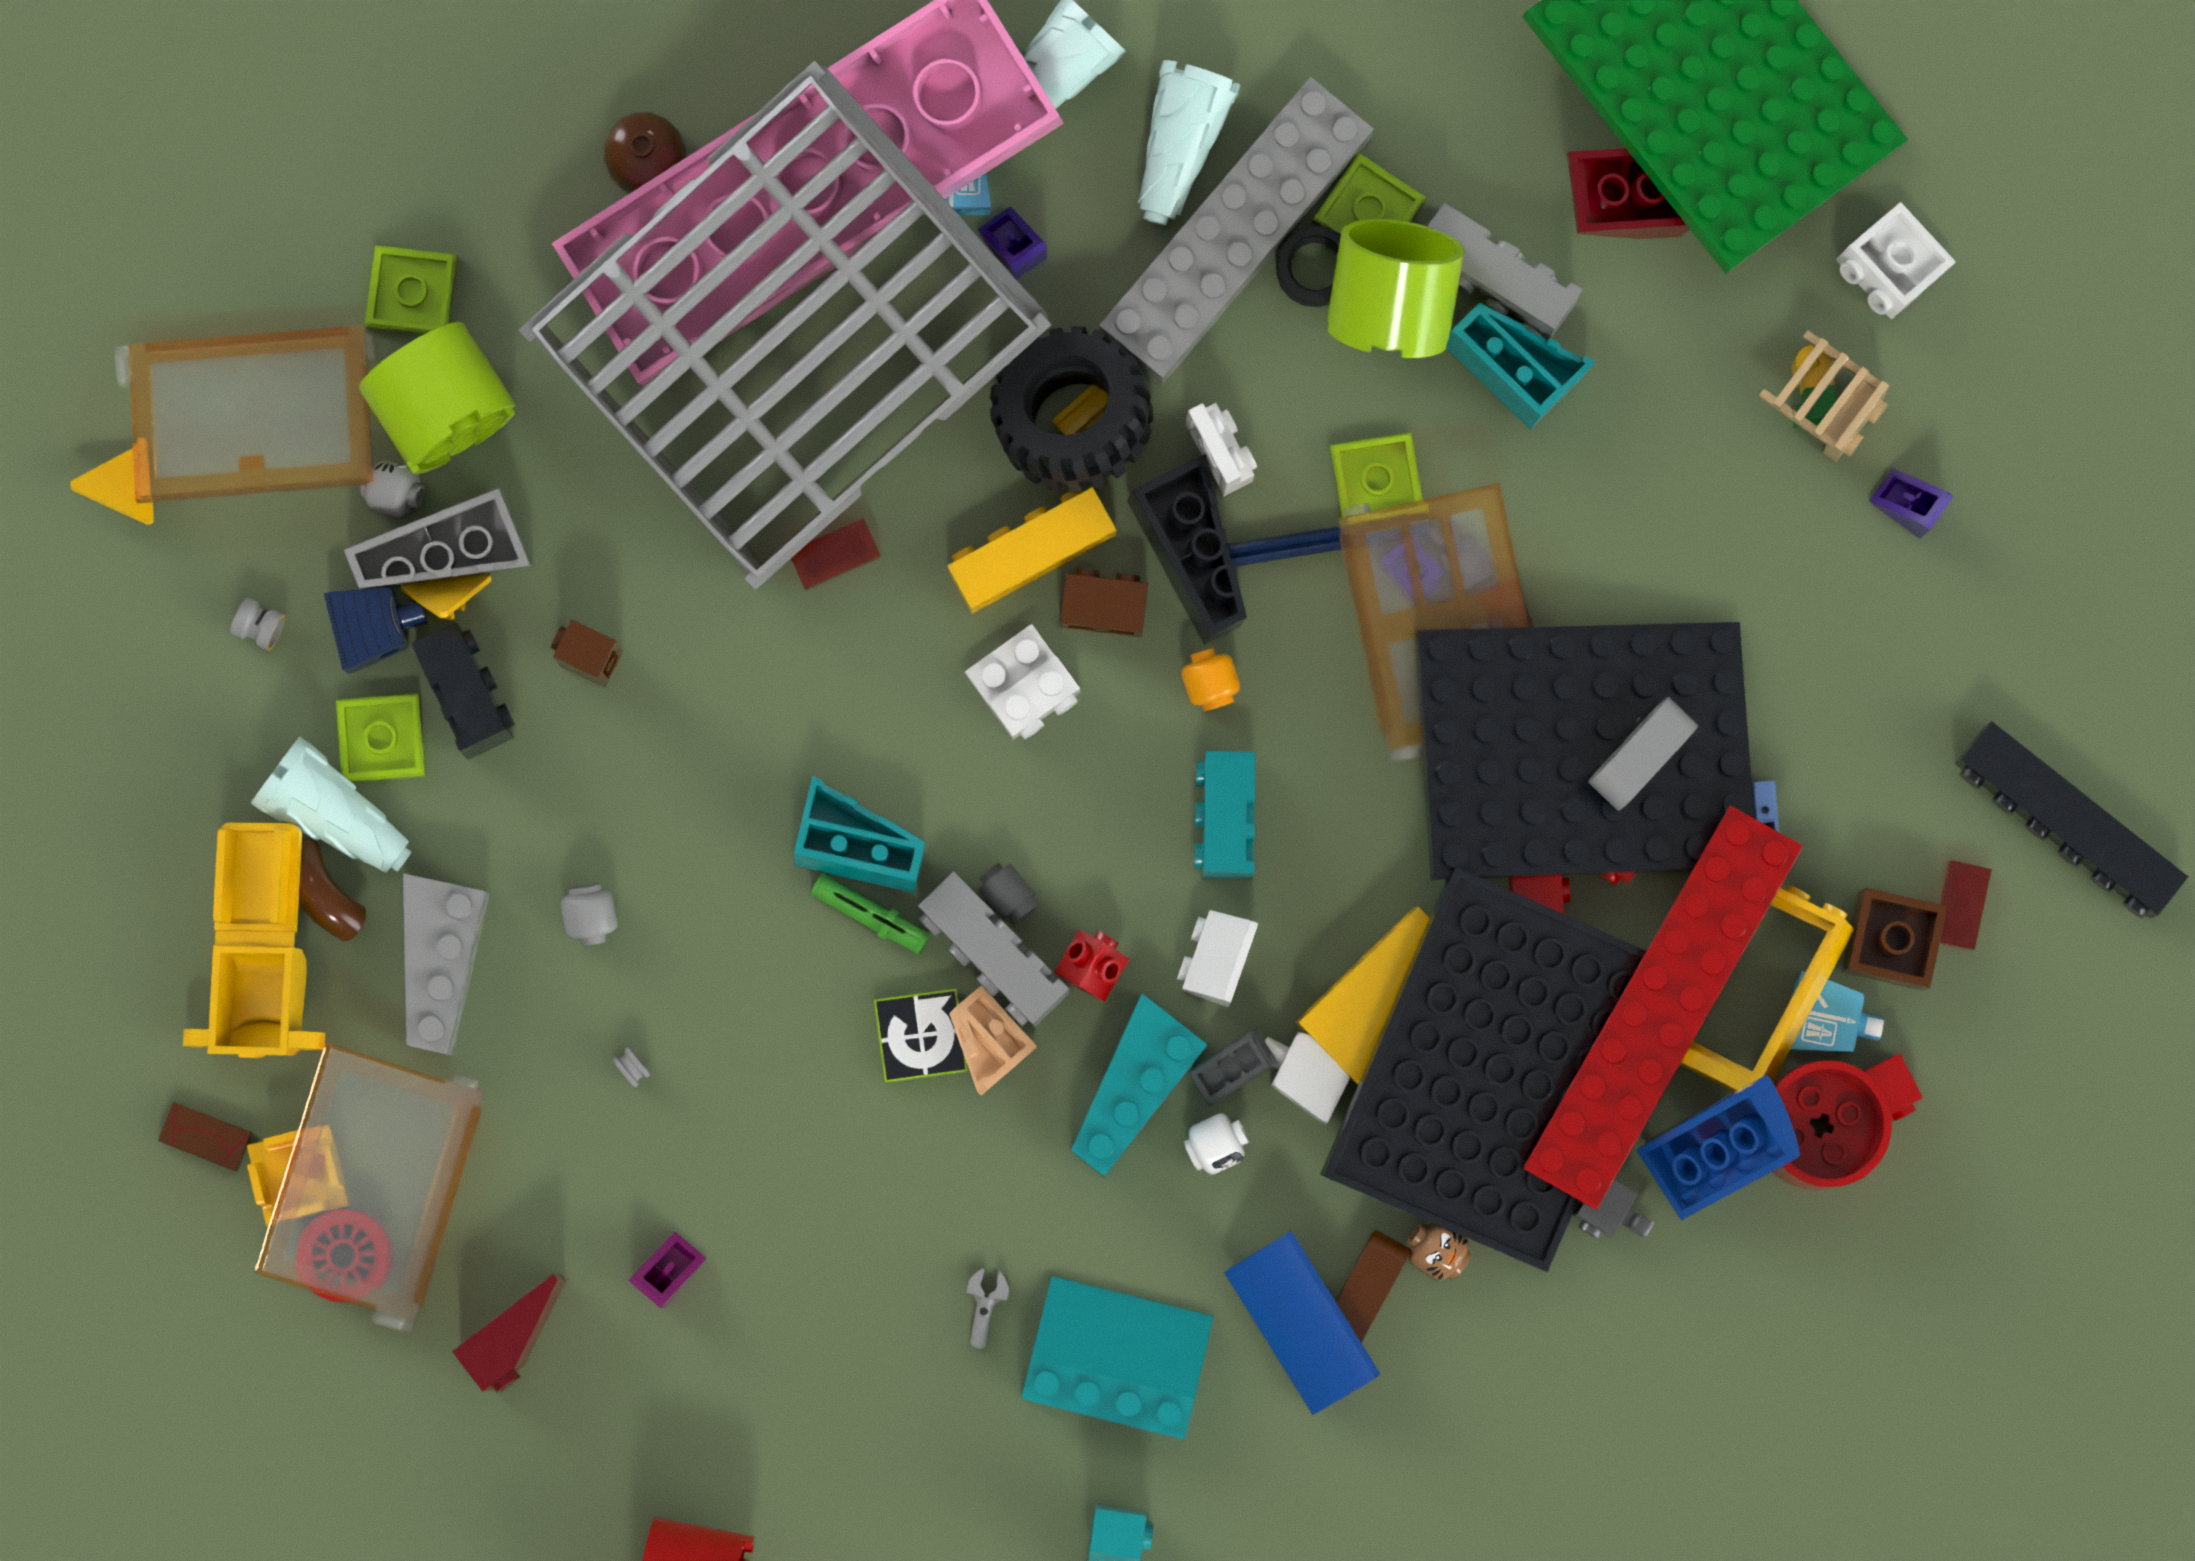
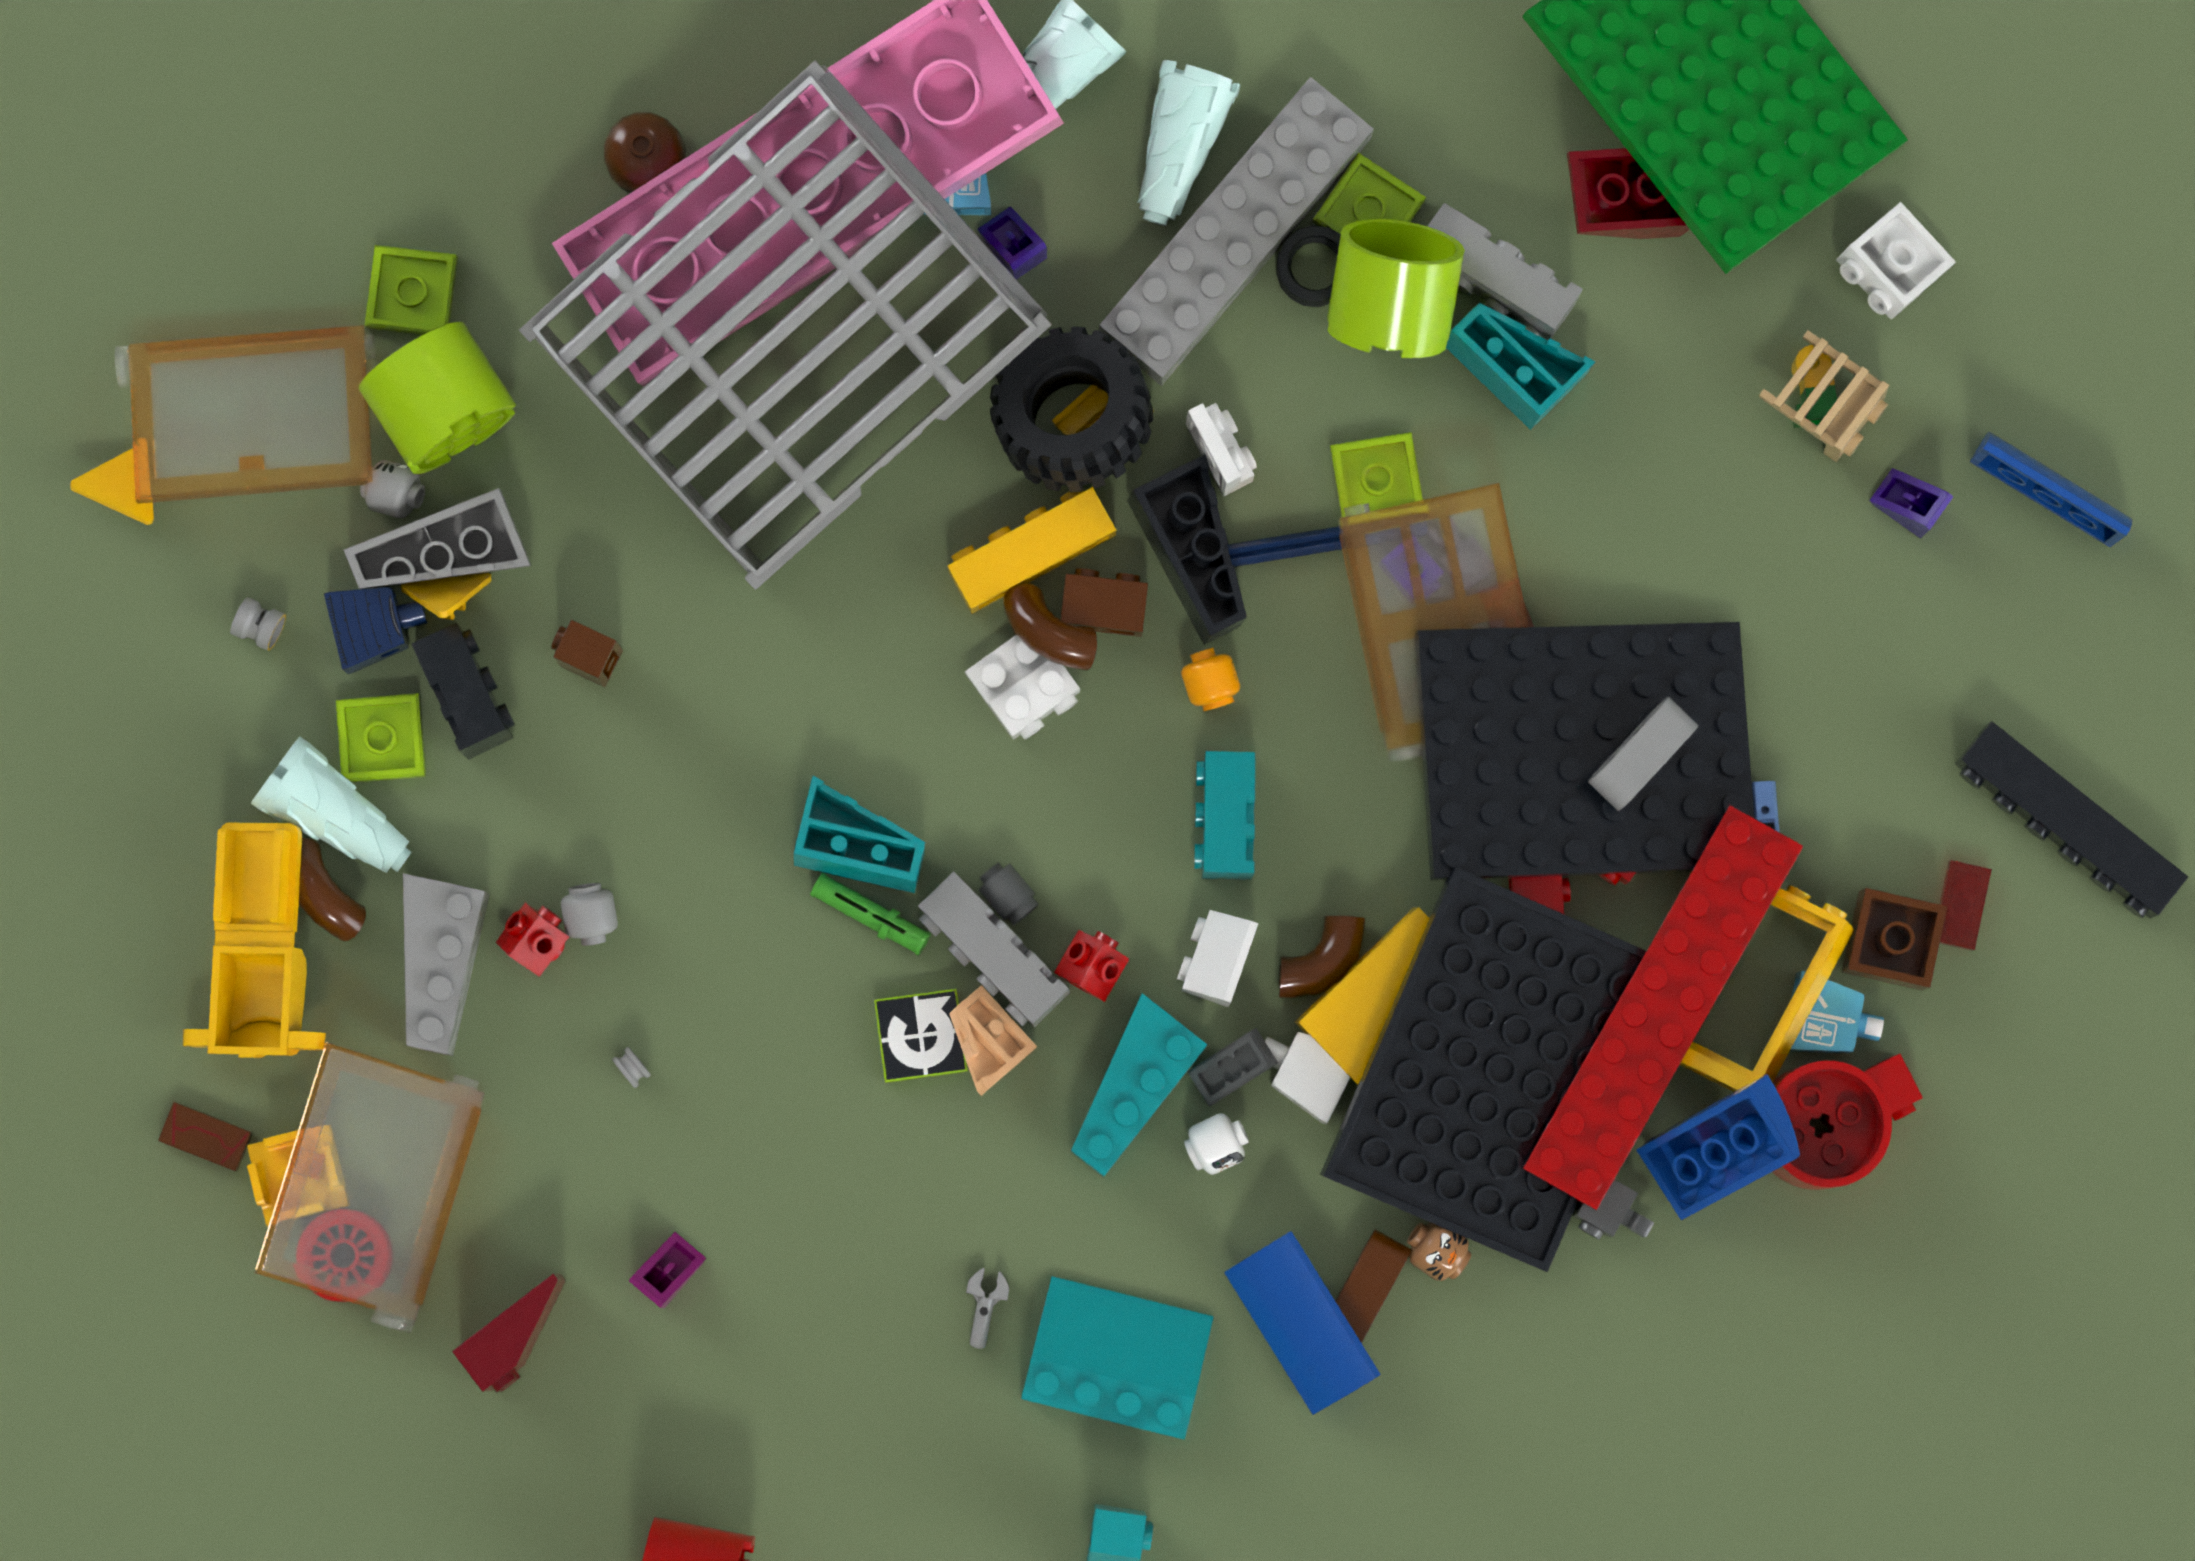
(533, 938): none -> red brick
(835, 554): clear red plate -> none
(1045, 632): none -> reddish brown cylinder
(1327, 962): none -> reddish brown cylinder
(2051, 490): none -> blue slope

